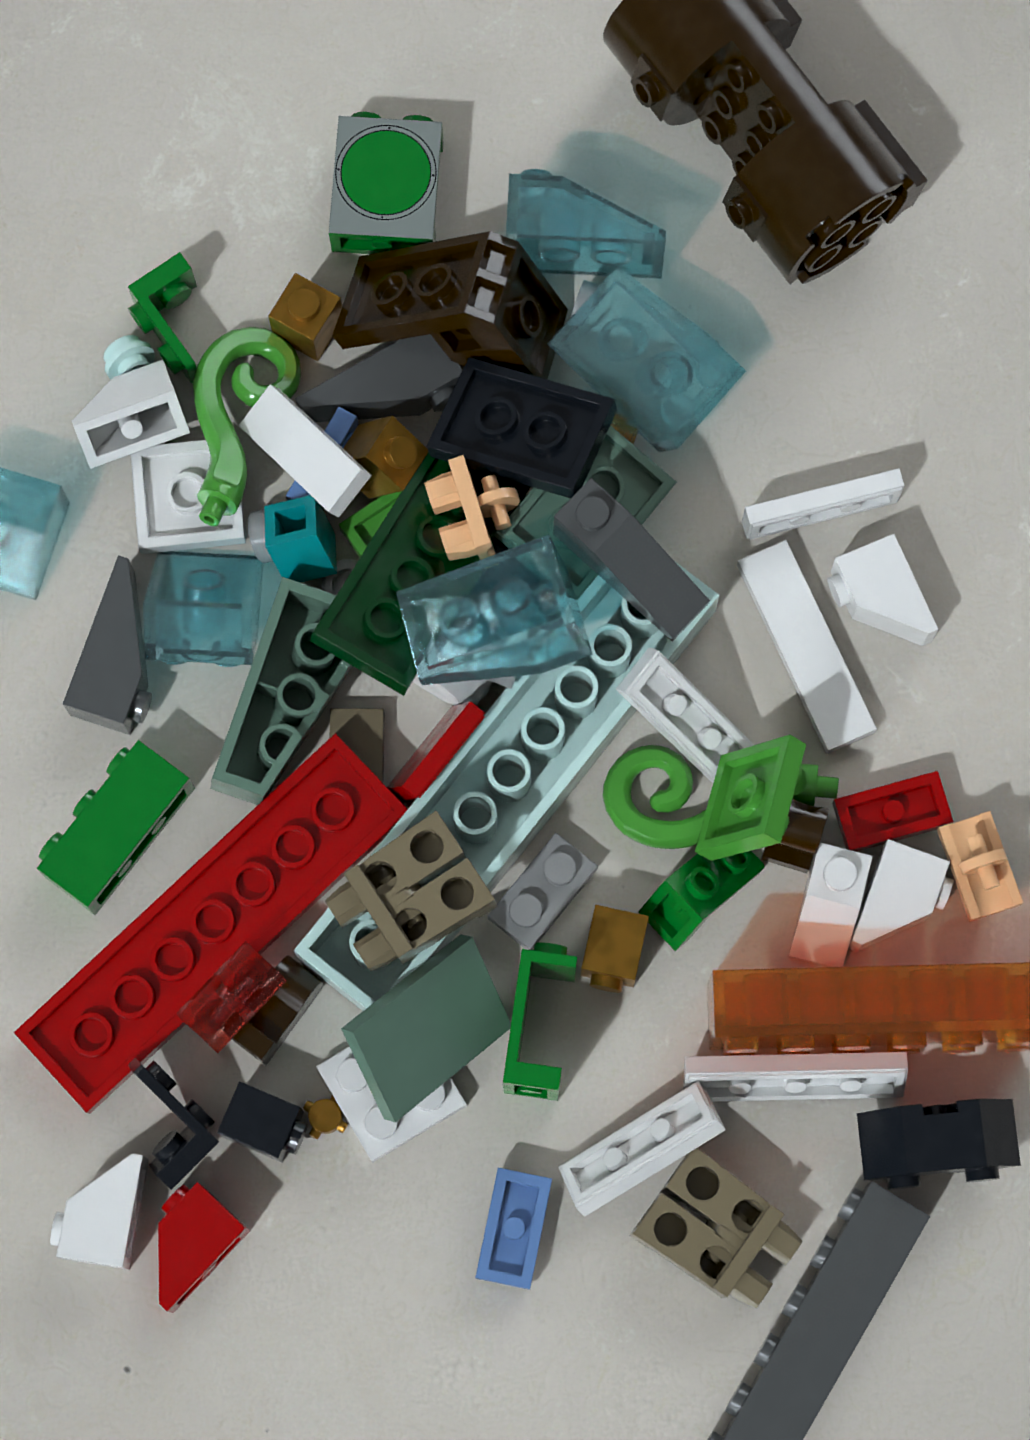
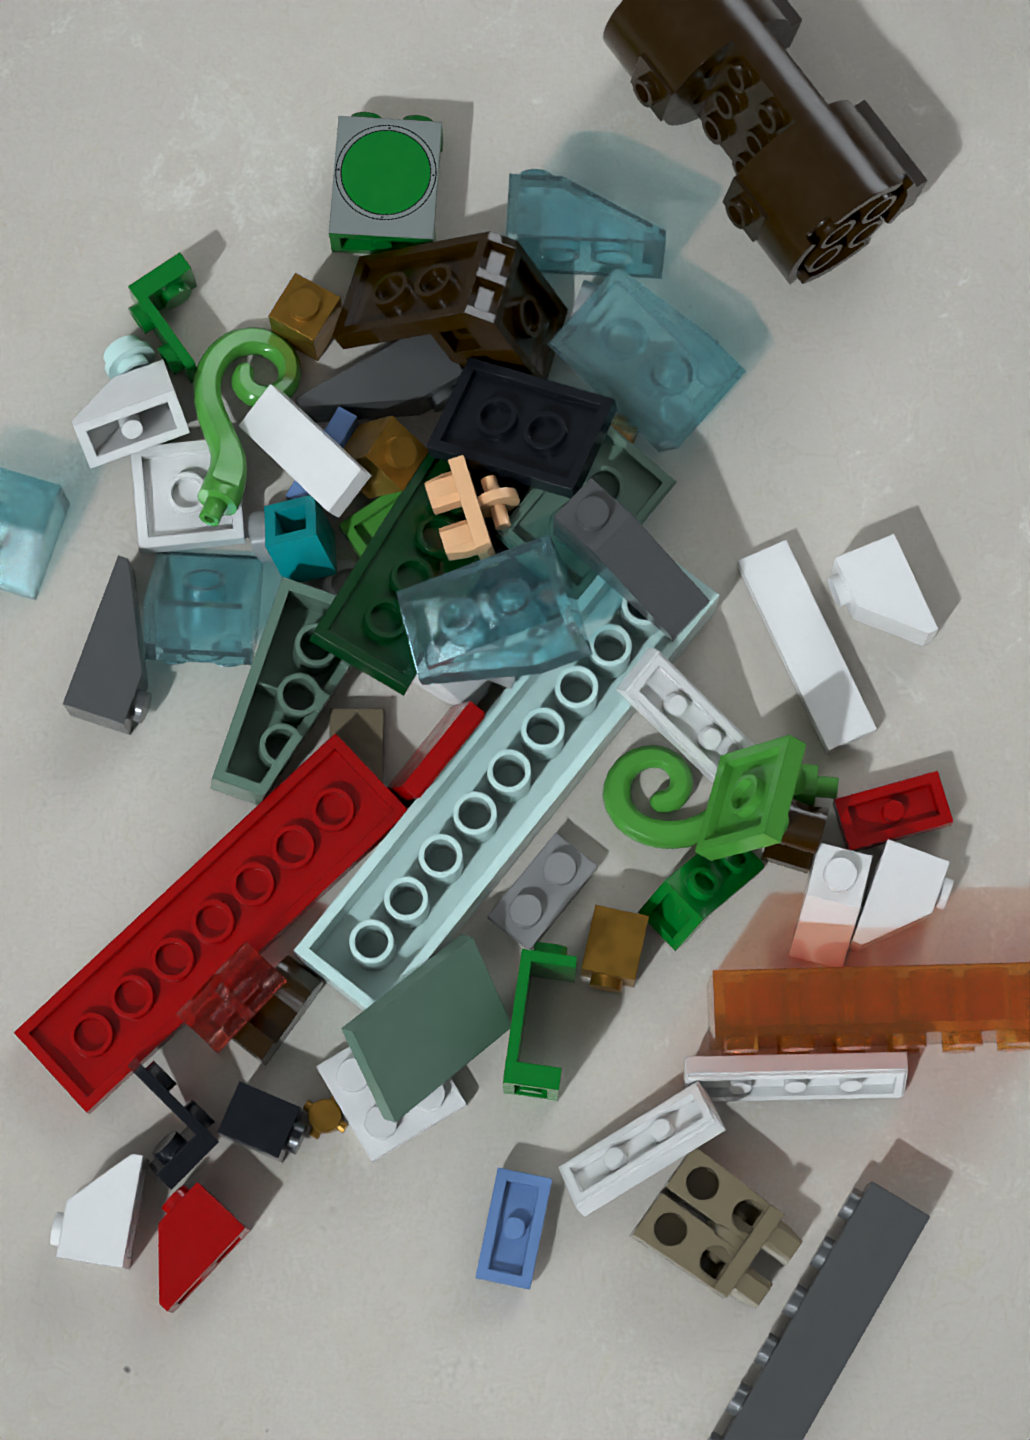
(114, 826): green brick -> none
(393, 894): dark tan hips -> none
(822, 504): white tile -> none
(935, 1139): black brick -> none
(980, 866): light nougat hips -> none

